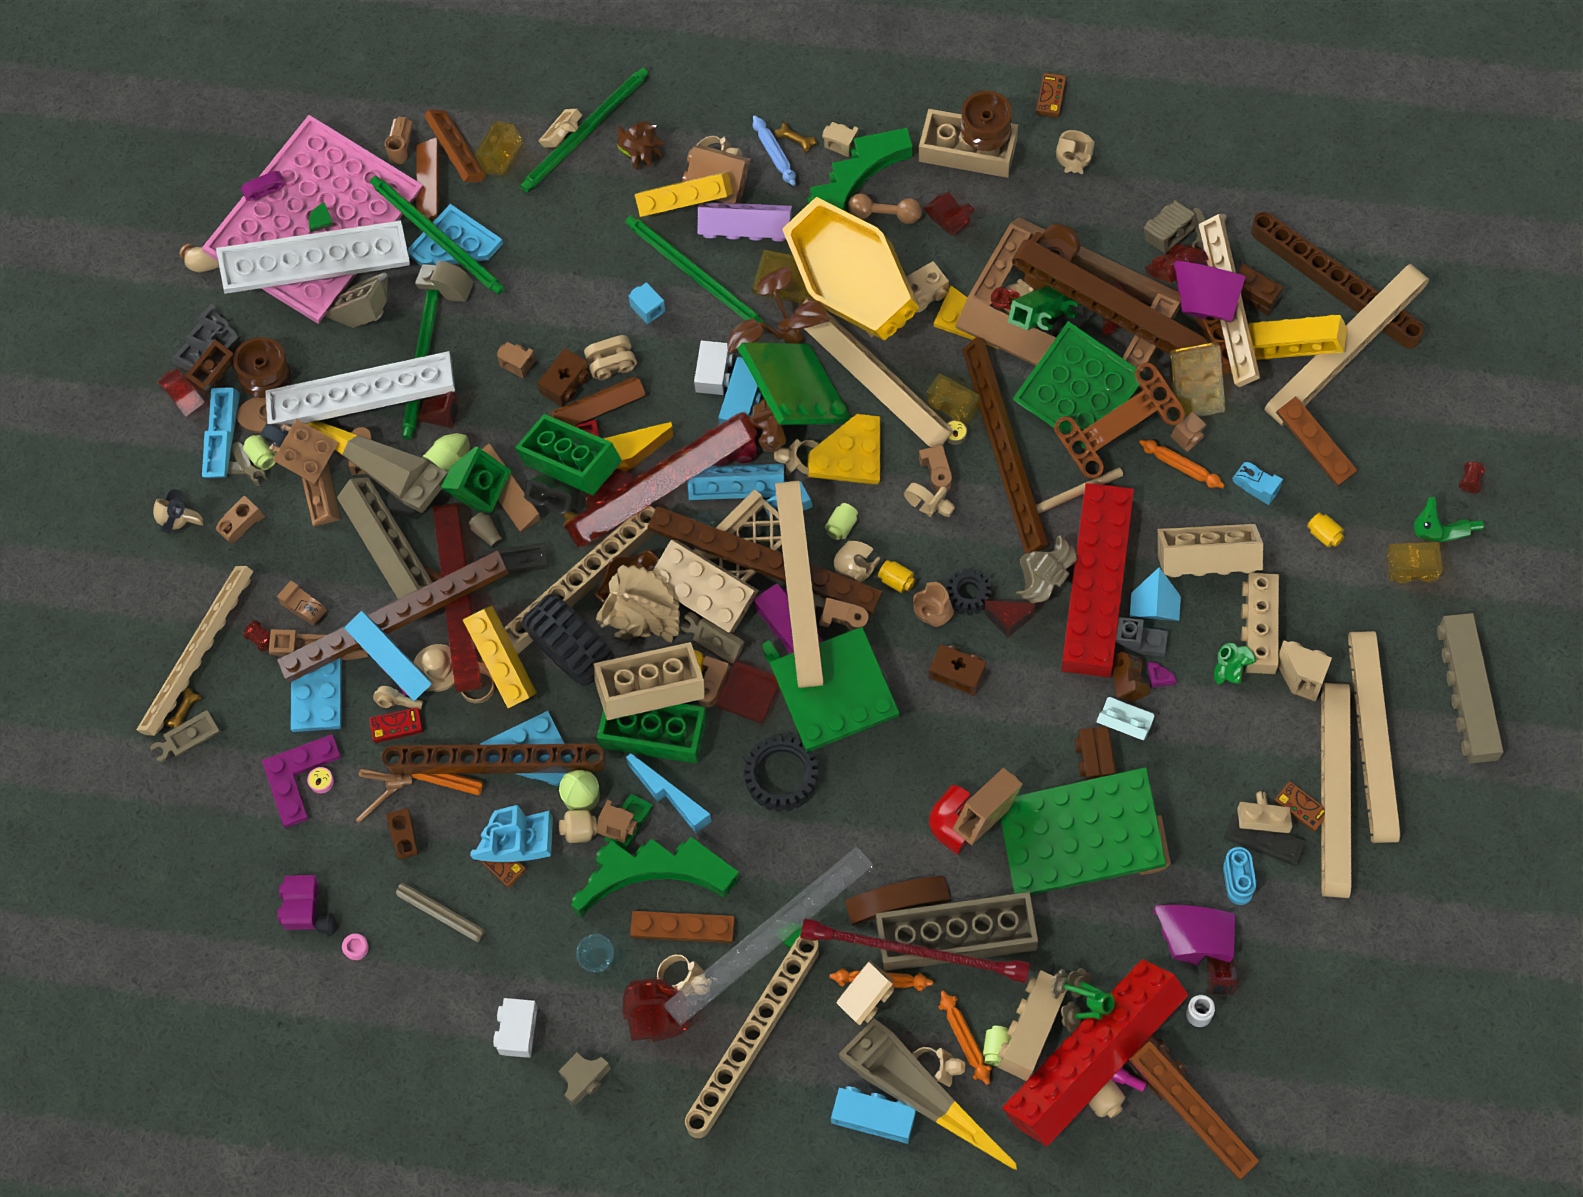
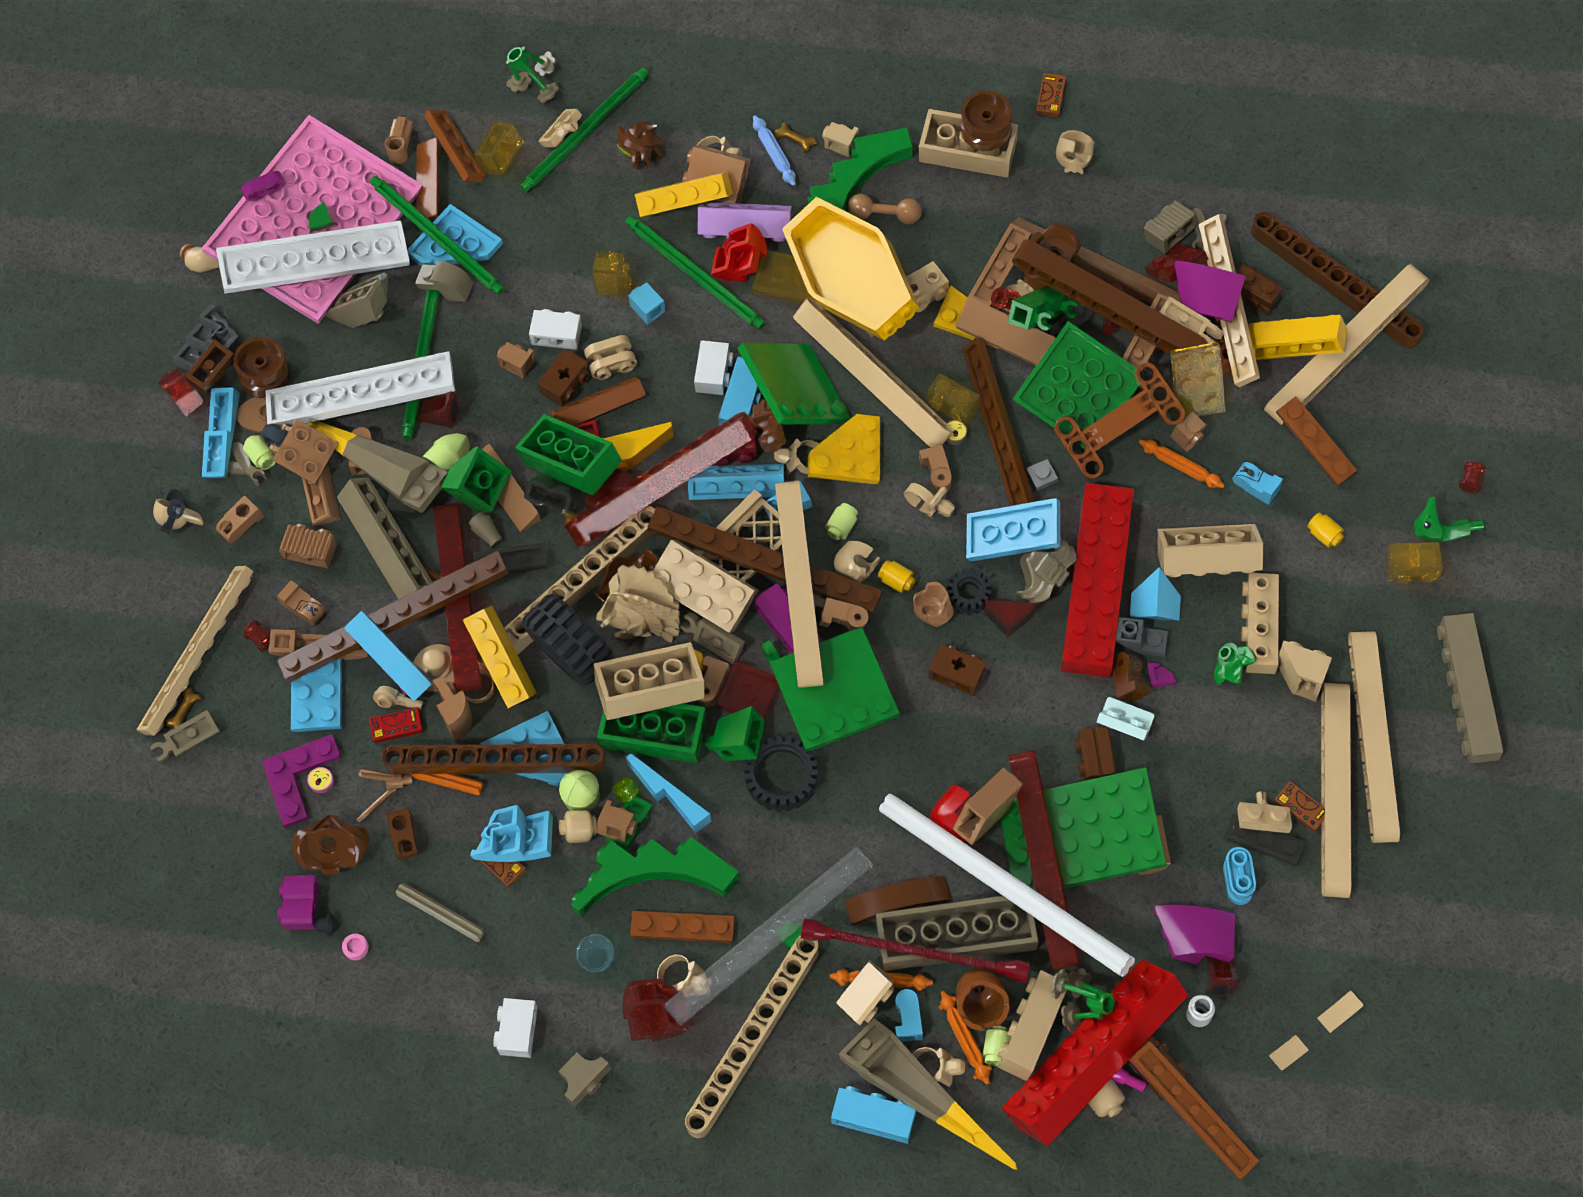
(308, 546): none -> medium nougat brick
(332, 855): none -> reddish brown piece
(454, 709): none -> medium nougat brick
(519, 59): none -> plant
(555, 329): none -> white brick
(611, 274): none -> clear yellow brick
(625, 789): none -> clear neon green bush
(737, 735): none -> green torso
(739, 254): none -> red brick
(805, 315): reddish brown plant -> none
(908, 1007): none -> medium azure leg
(948, 213): clear red brick -> none
(986, 1004): none -> dark orange cylinder
(1007, 885): none -> white axle
(1013, 530): none -> medium azure plate
(1041, 475): none -> light grey plate
(1042, 852): none -> clear red beam
(1077, 491): tan bar -> none
(1191, 319): none -> tan hinge
(1330, 1019): none -> tan sticker

